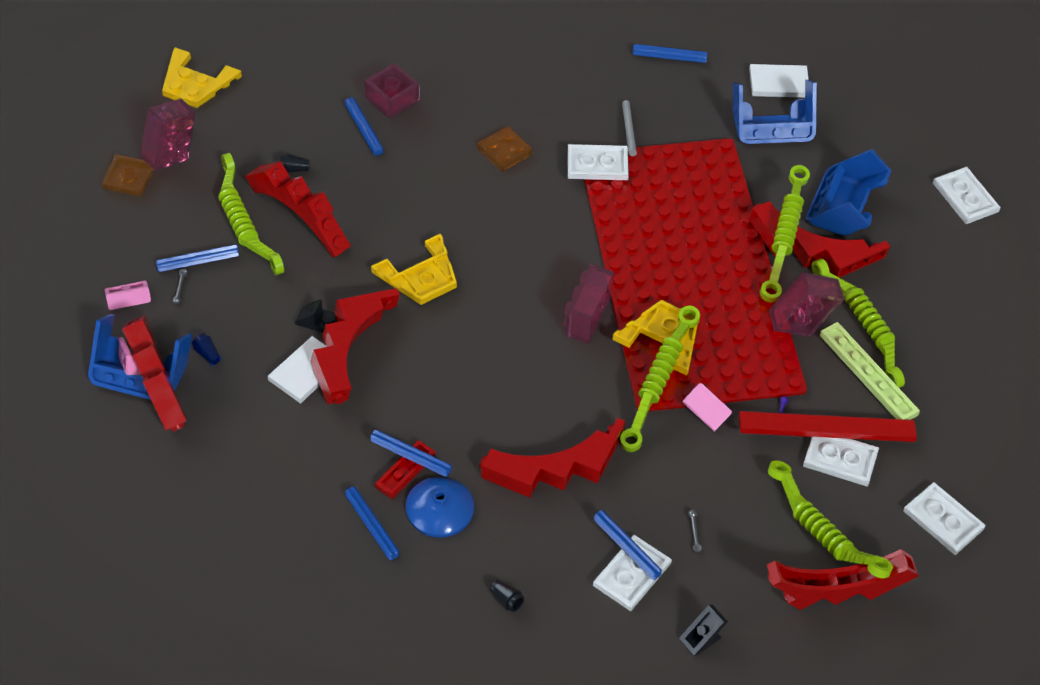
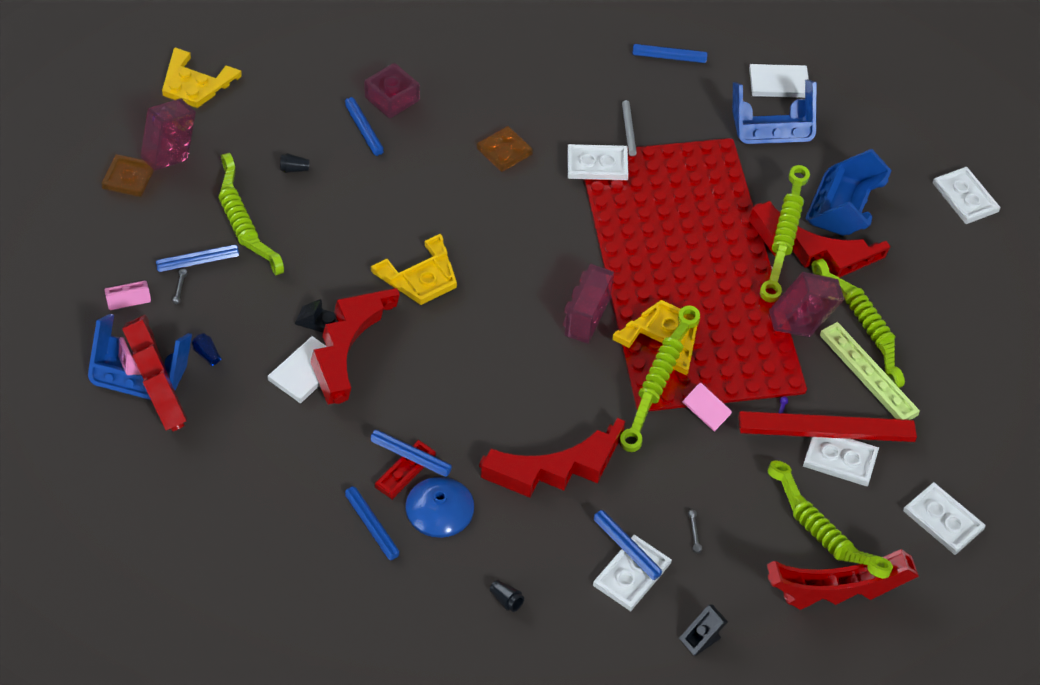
(312, 208): red arch -> none

